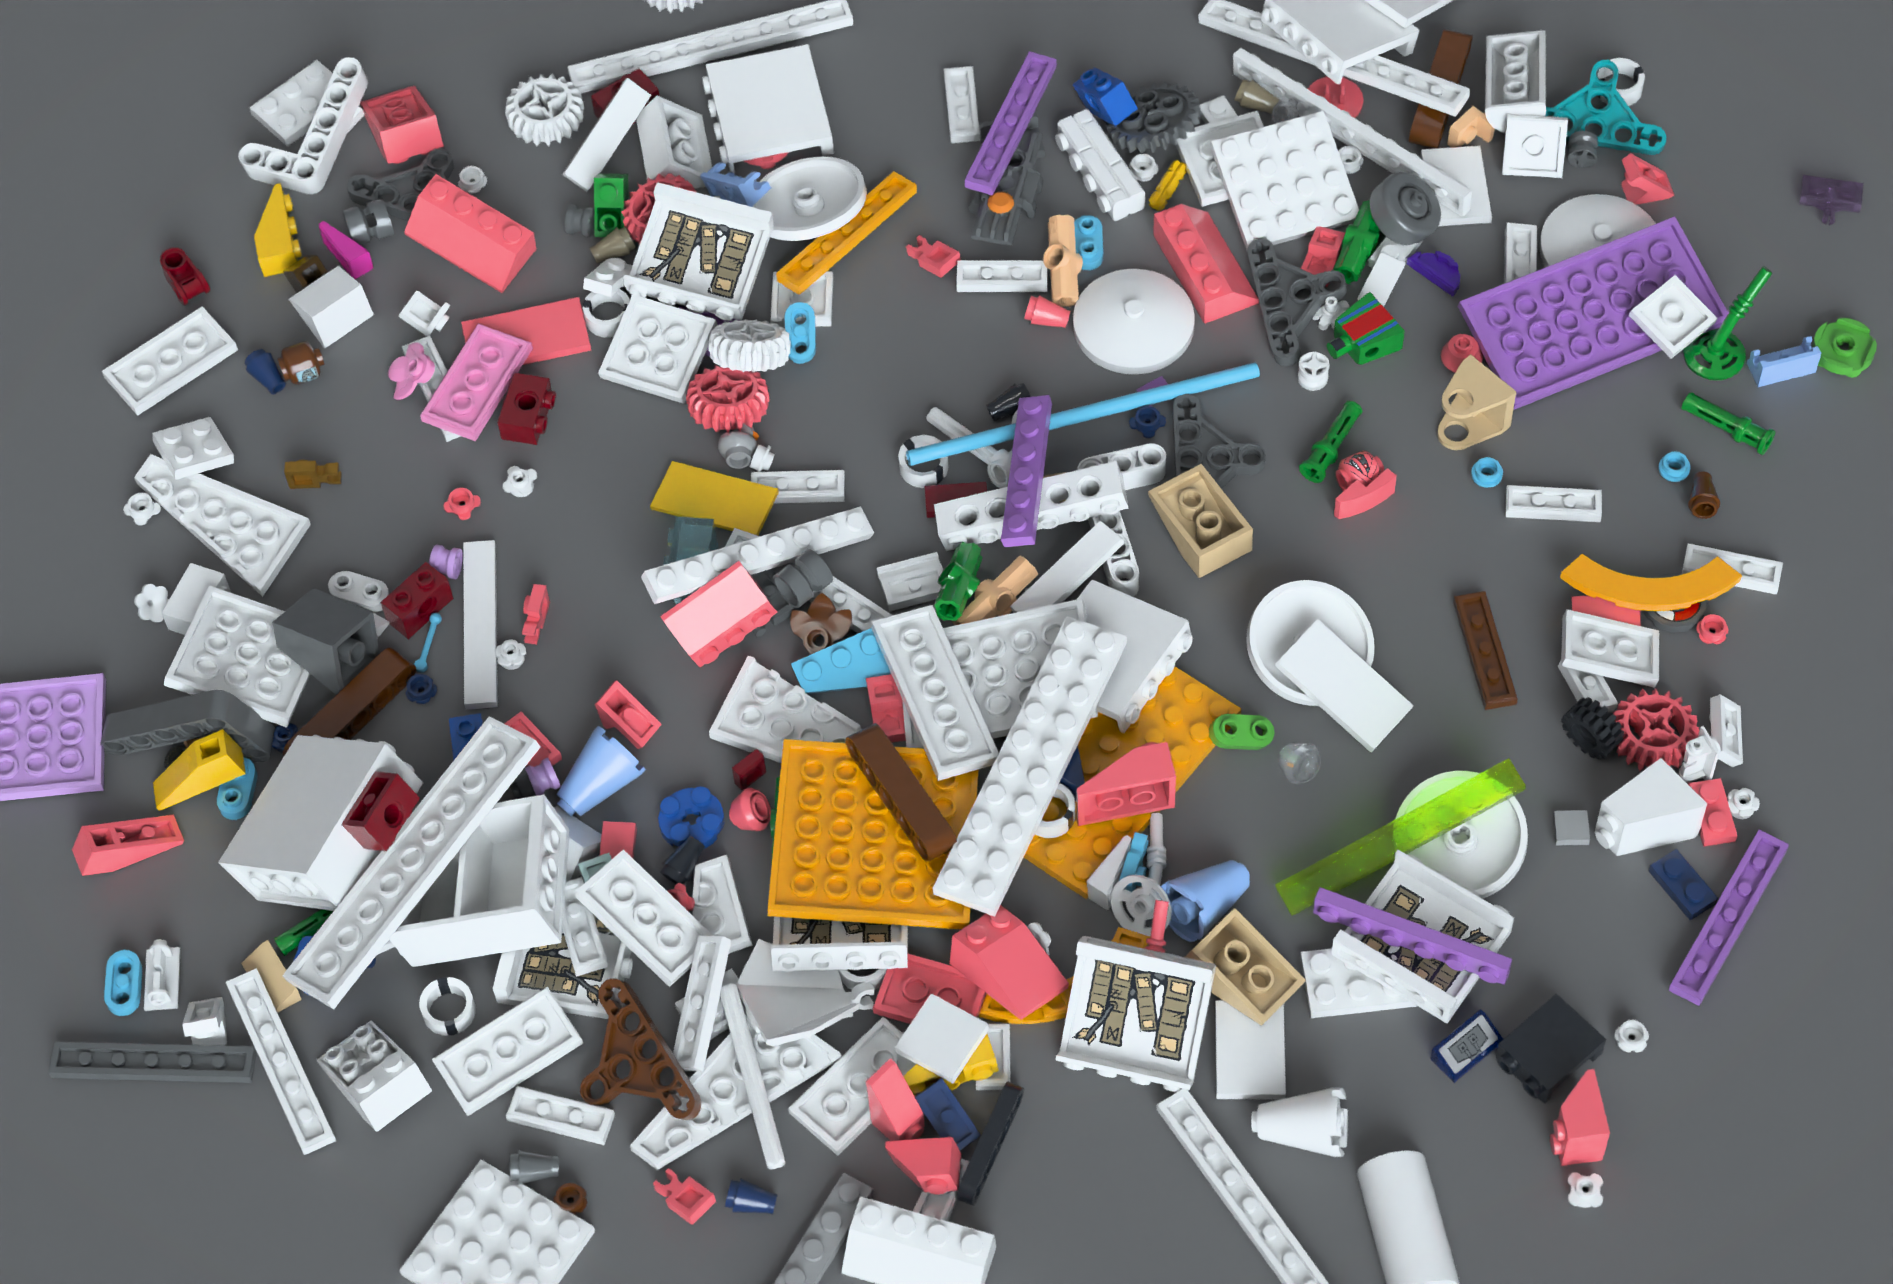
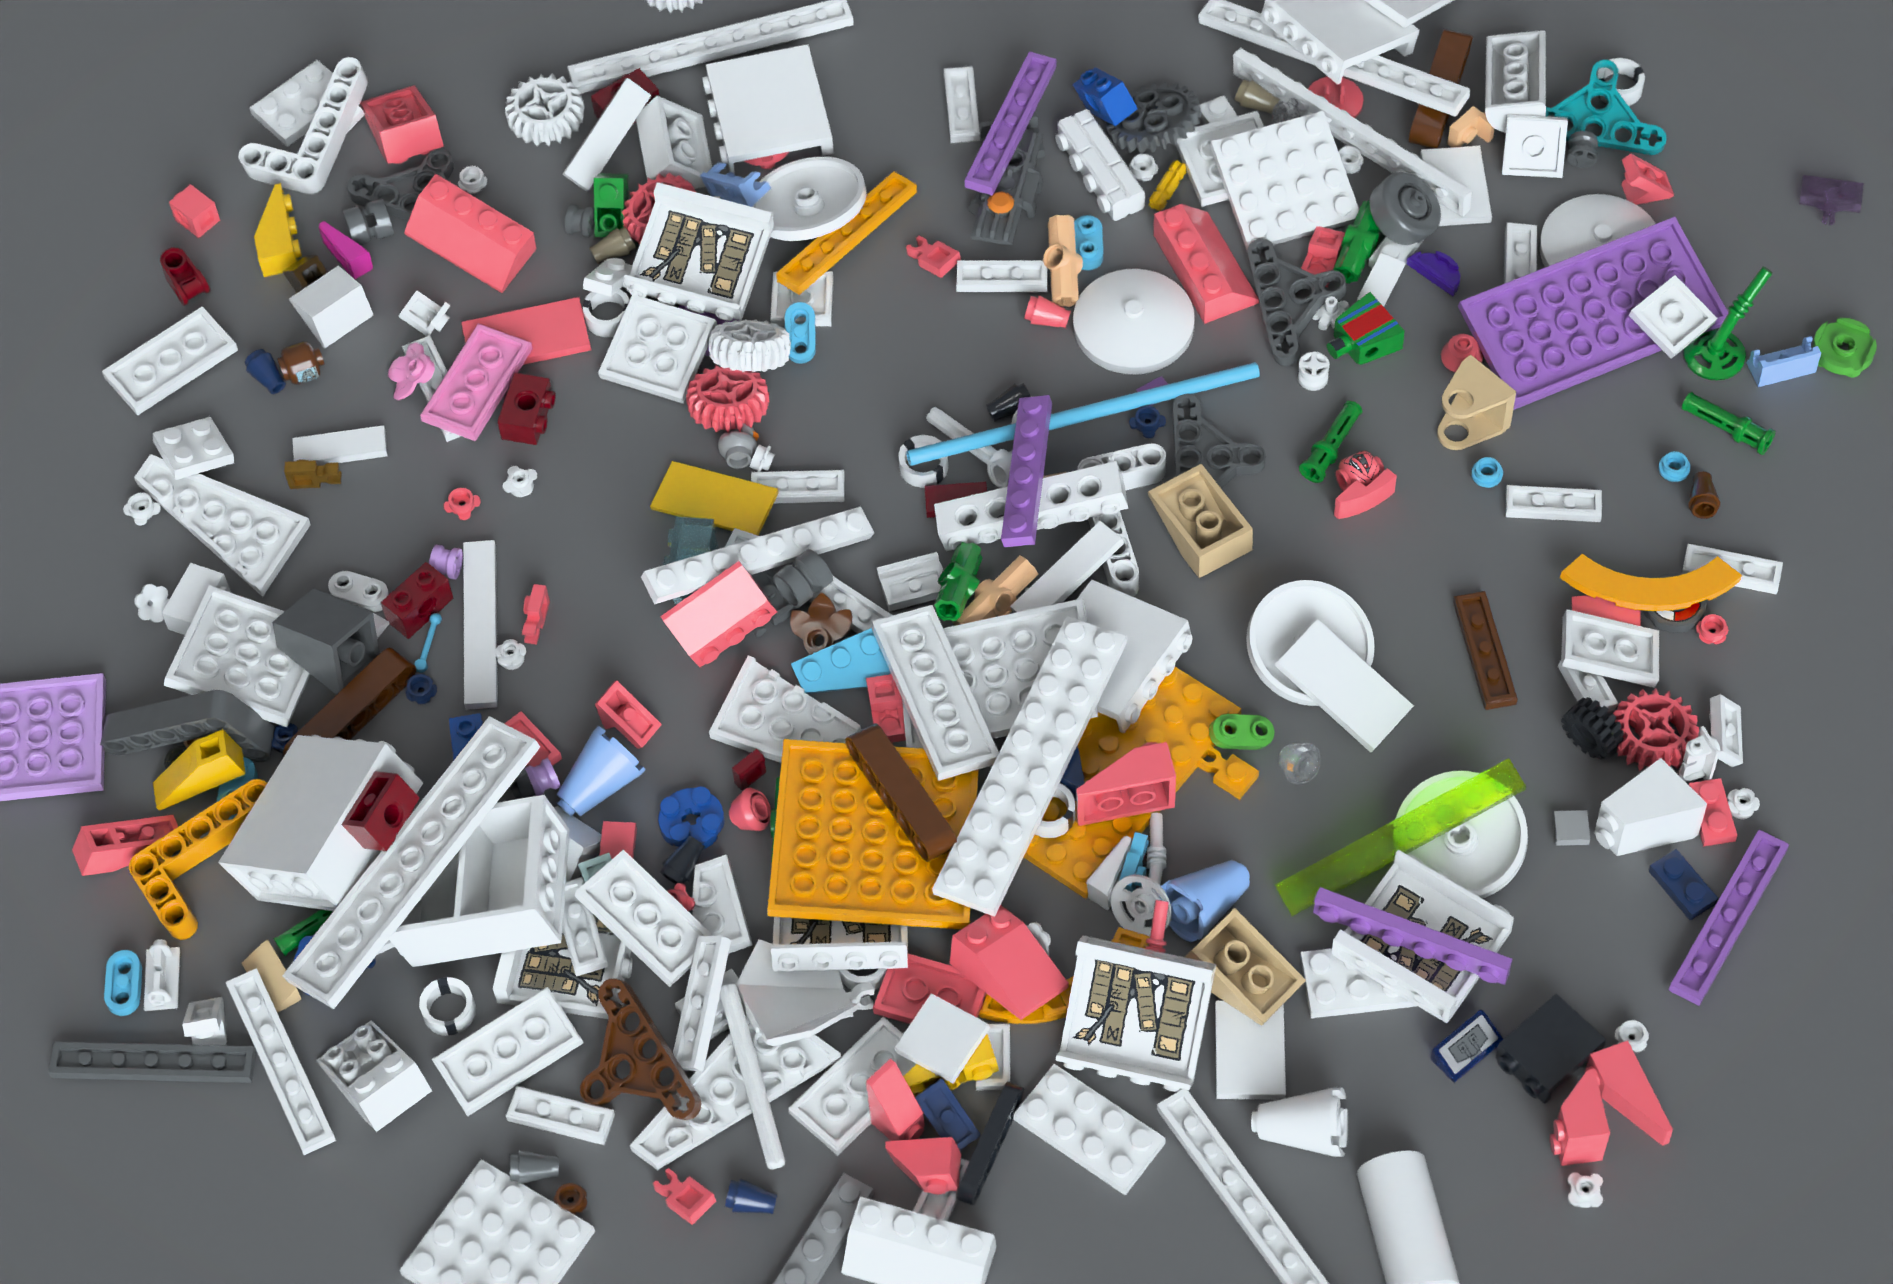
(192, 852): none -> light orange beam
(194, 211): none -> coral brick
(342, 446): none -> white tile
(1089, 1129): none -> white plate
(1232, 774): none -> light orange plate
(1628, 1090): none -> coral slope

